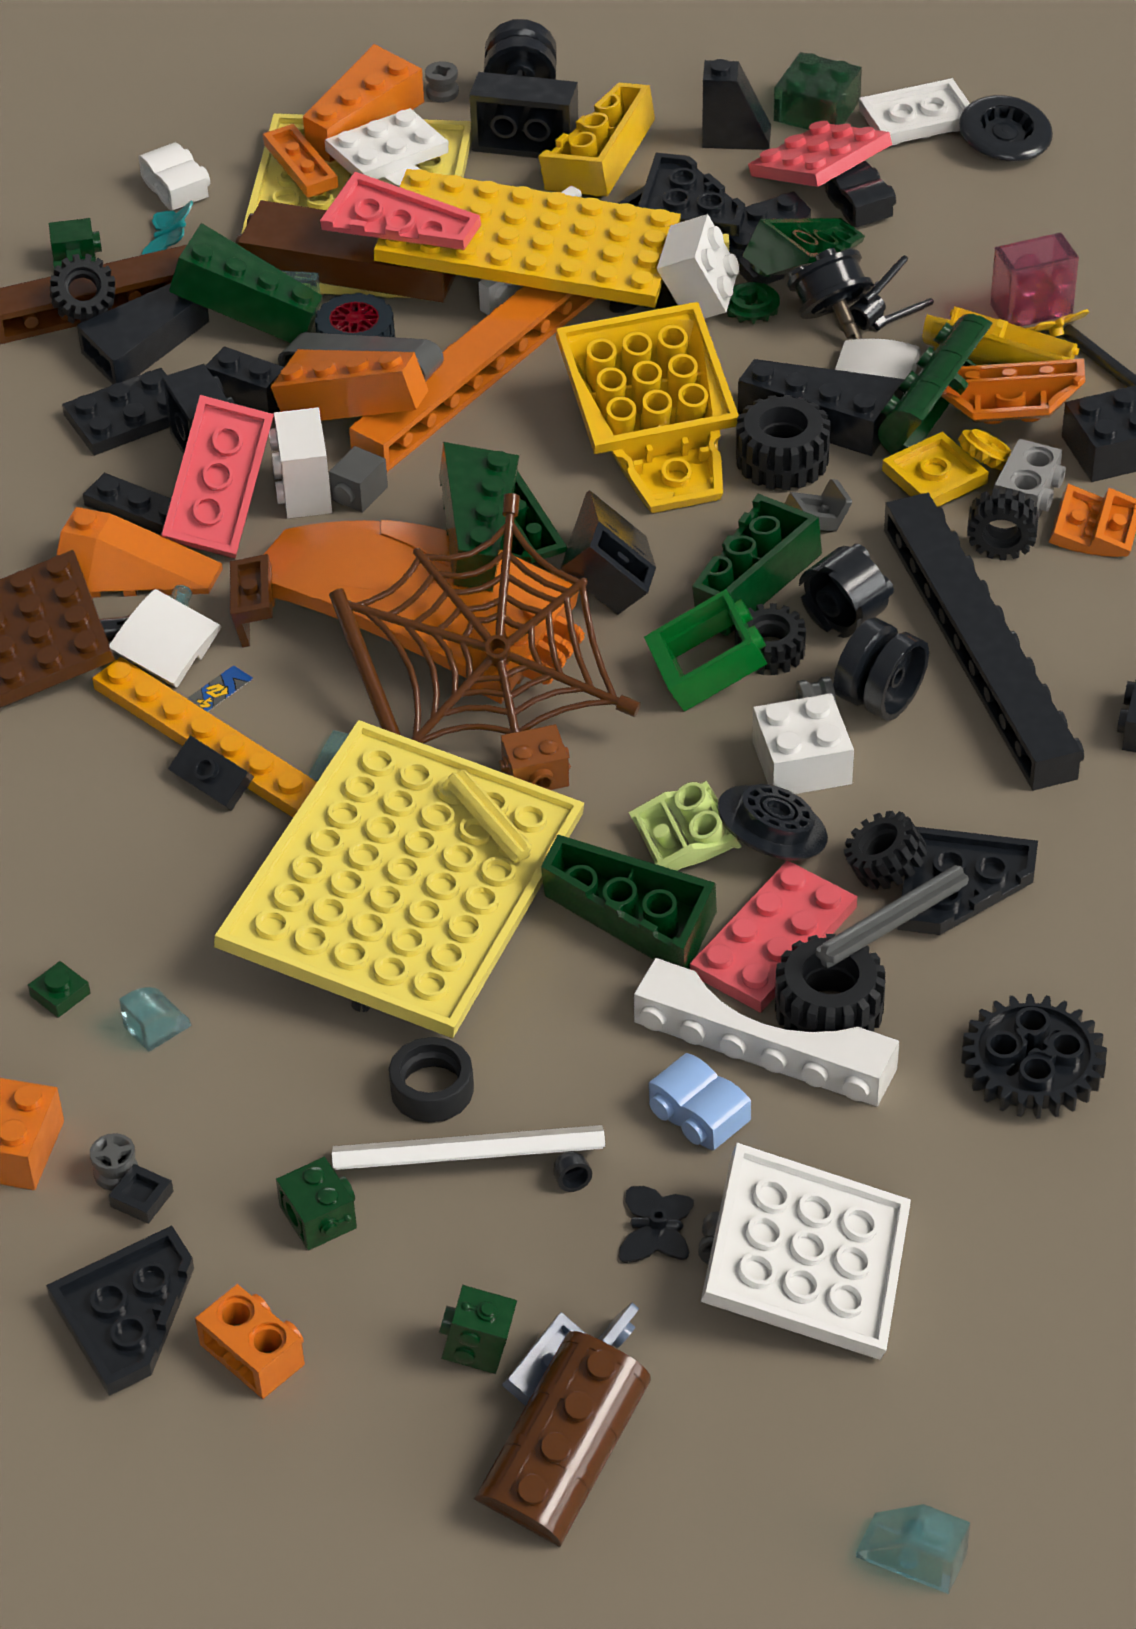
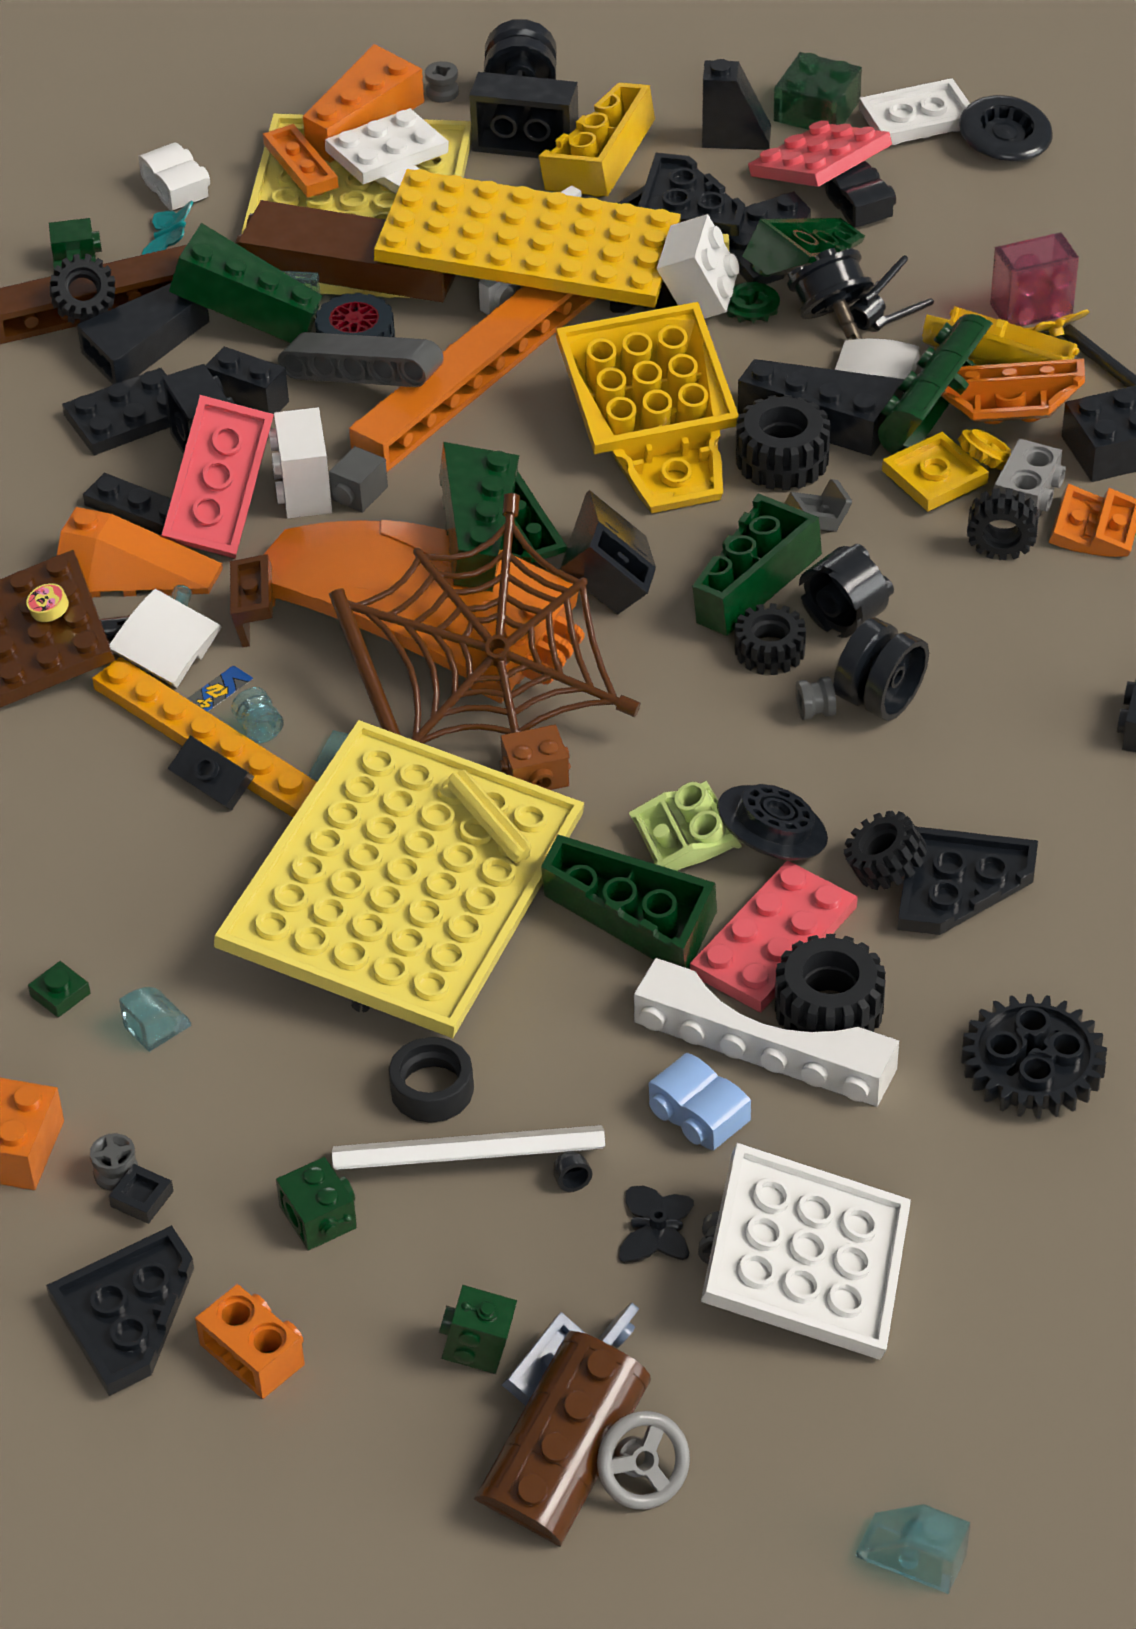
(47, 602): none -> light yellow tile
(259, 721): none -> clear light blue wheel
(350, 383): orange wedge -> none
(393, 213): coral wing -> none
(627, 1452): none -> light grey piece
(693, 629): green window -> none
(803, 744): white brick -> none
(891, 916): dark grey axle -> none
(983, 642): black brick -> none

